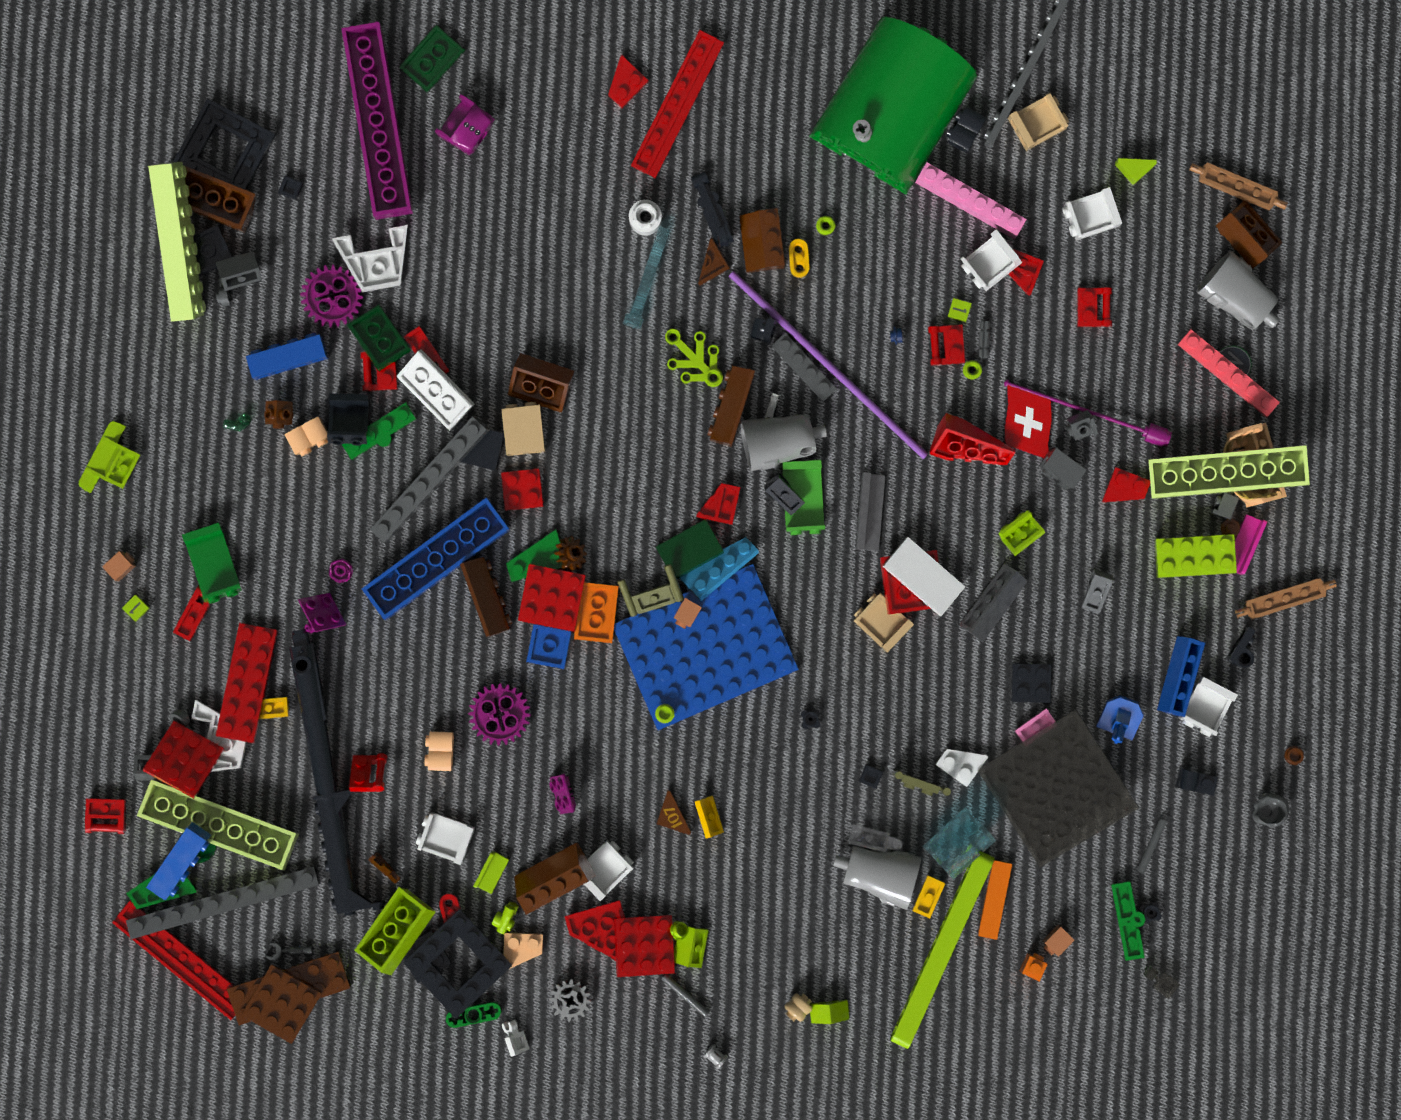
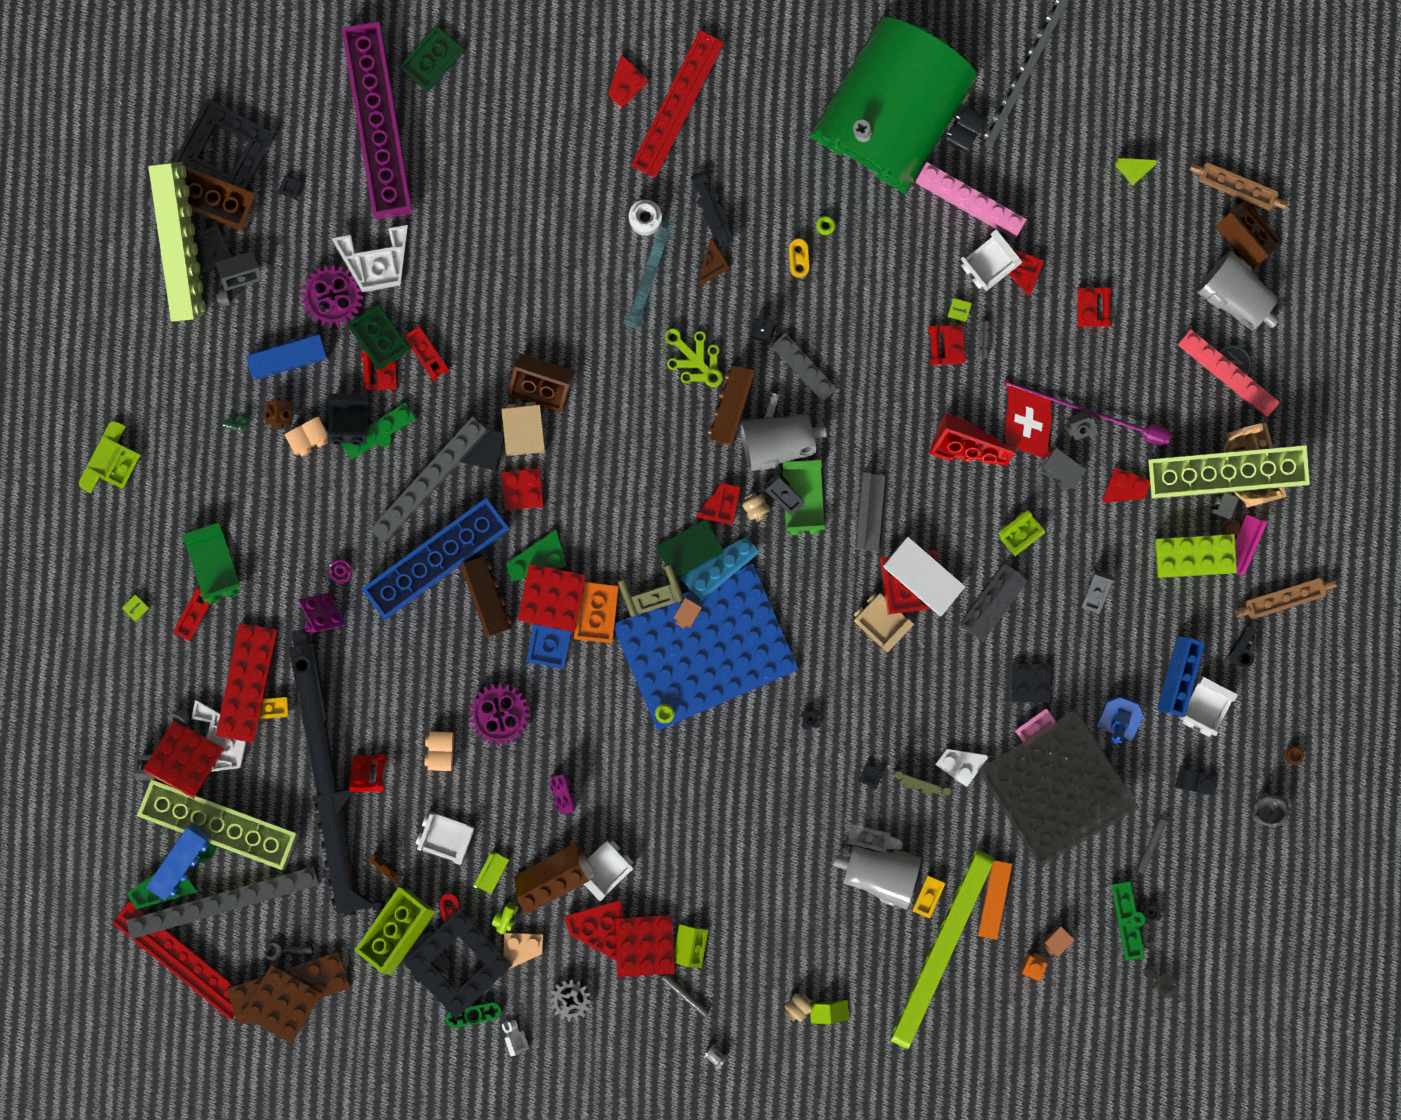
(105, 810): red plate -> none
(119, 565): nougat brick -> none
(435, 390): white tile -> none
(466, 126): magenta piece -> none
(570, 553): reddish brown gear -> none
(671, 815): reddish brown tile -> none
(679, 930): lime plate -> none
(709, 817): yellow plate -> none
(756, 507): none -> tan piece
(762, 240): reddish brown slope -> none
(826, 363): medium lavender piece -> none
(896, 335): dark blue plate -> none
(959, 843): clear light blue piece -> none
(976, 365): lime plate -> none
(1038, 122): tan panel -> none
(1092, 214): white panel -> none

